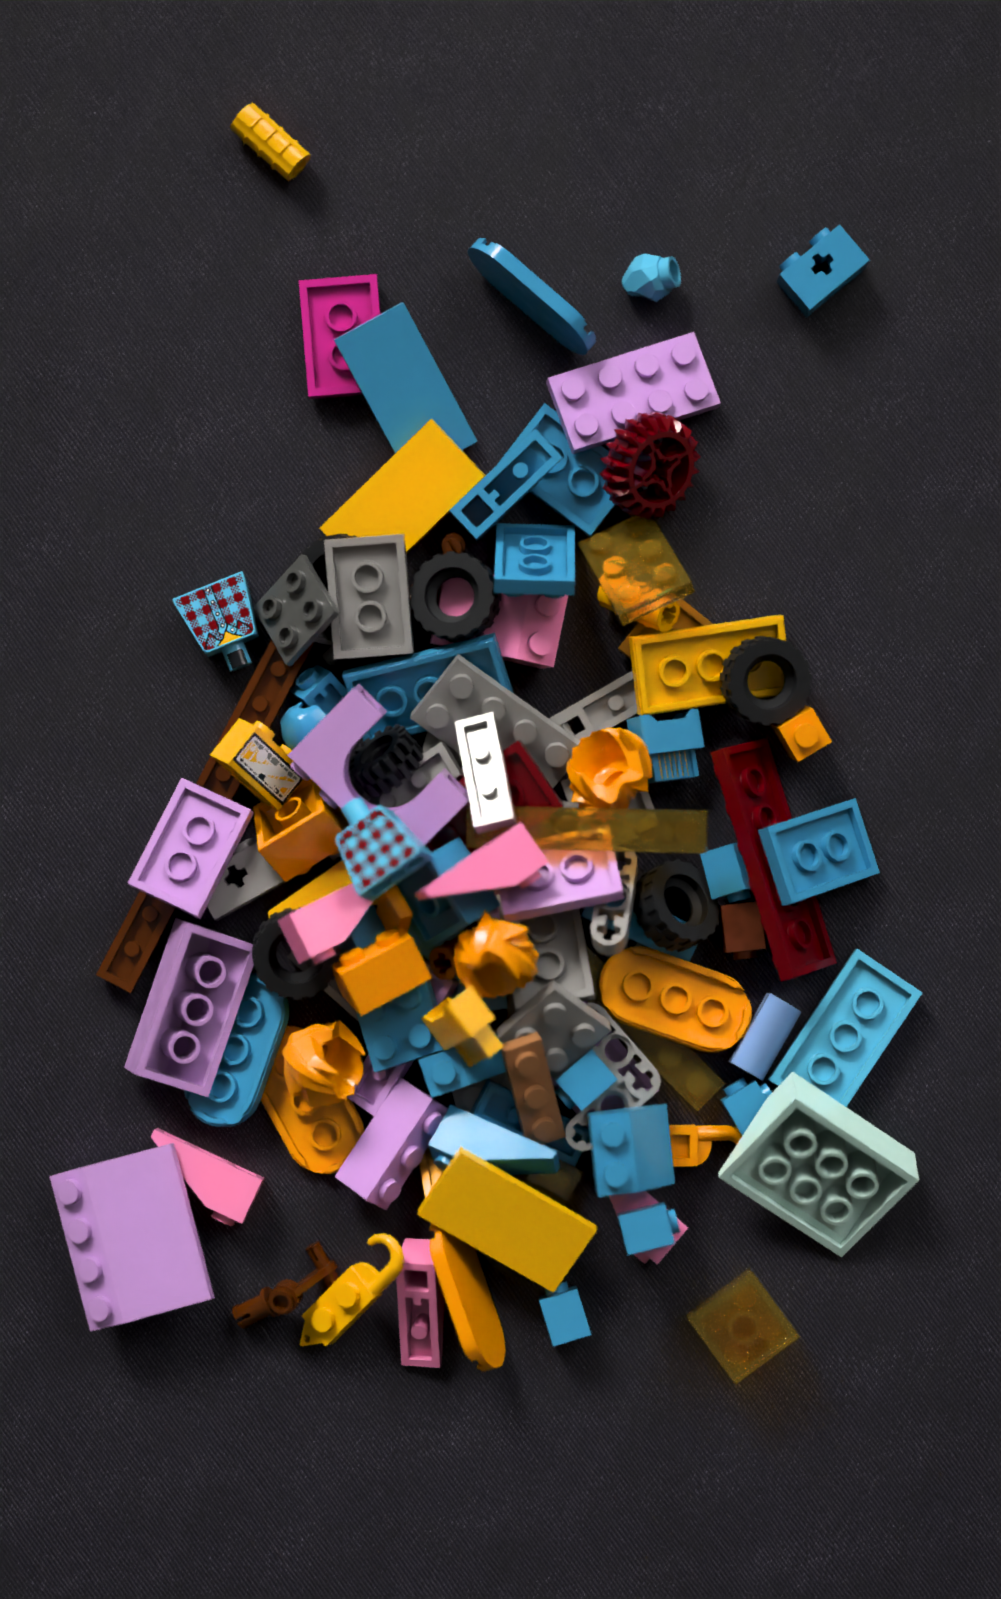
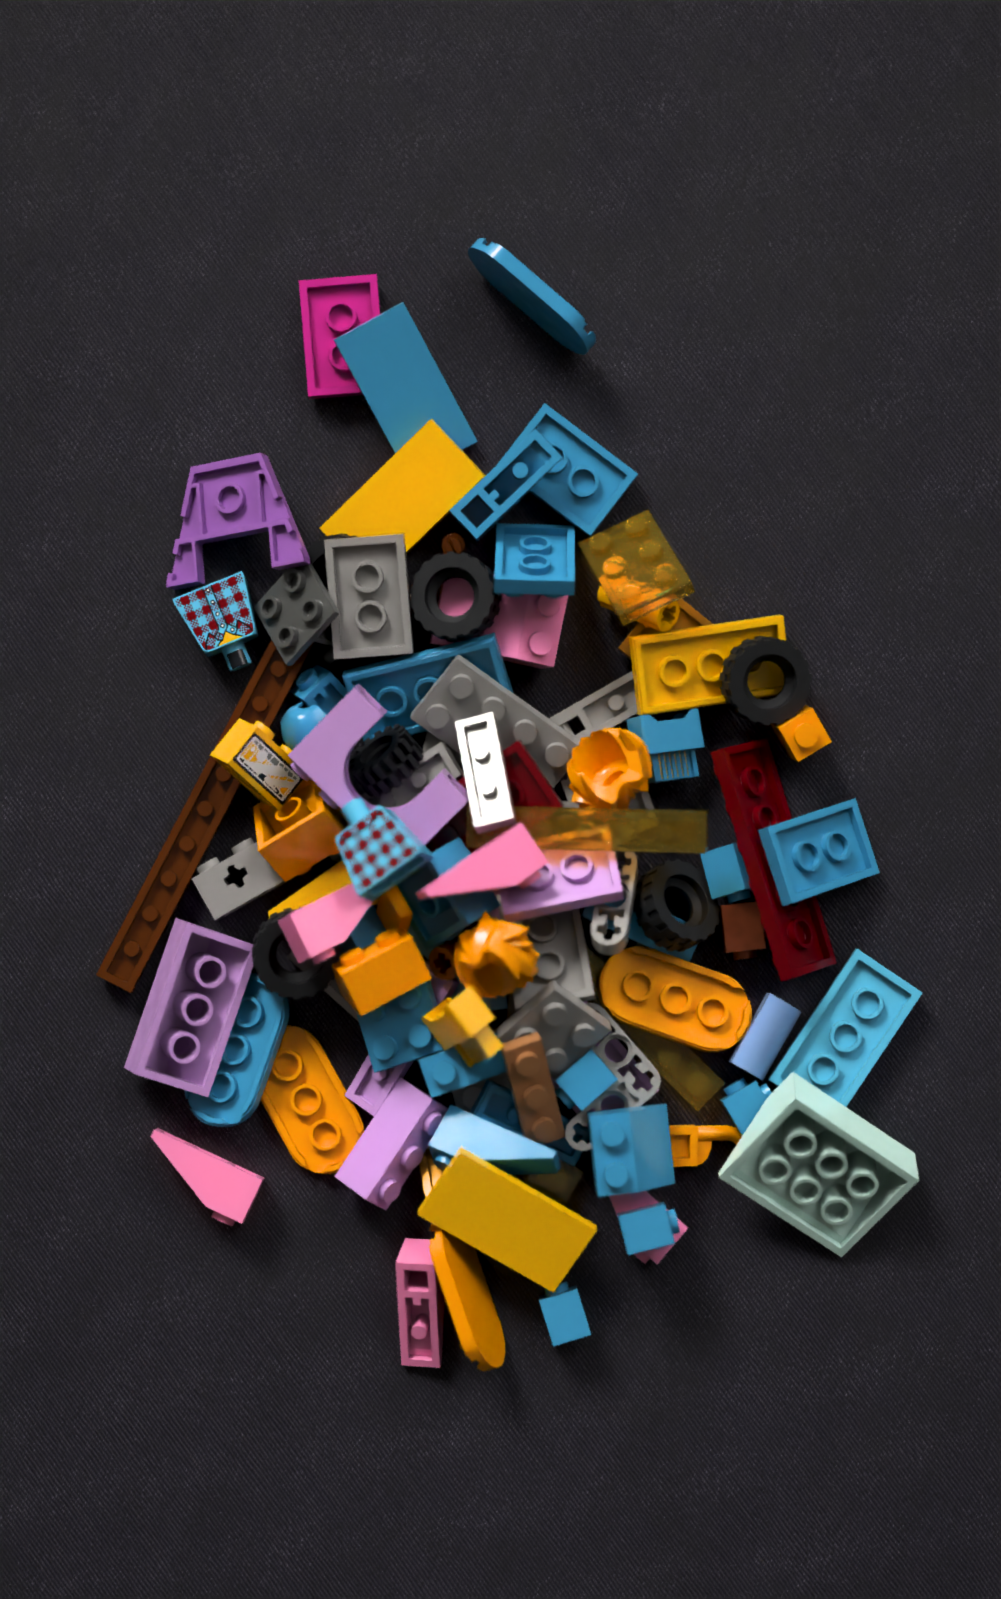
(132, 1237): lavender slope -> none
(190, 848): lavender plate -> none
(231, 502): none -> medium lavender wing
(270, 141): yellow axle -> none
(287, 1293): reddish brown pin -> none
(323, 1063): light orange hair -> none
(350, 1296): yellow plate -> none
(639, 462): dark red gear -> none
(651, 276): medium azure rock -> none
(656, 378): lavender plate -> none
(742, 1326): clear yellow brick -> none
(844, 263): dark azure brick -> none

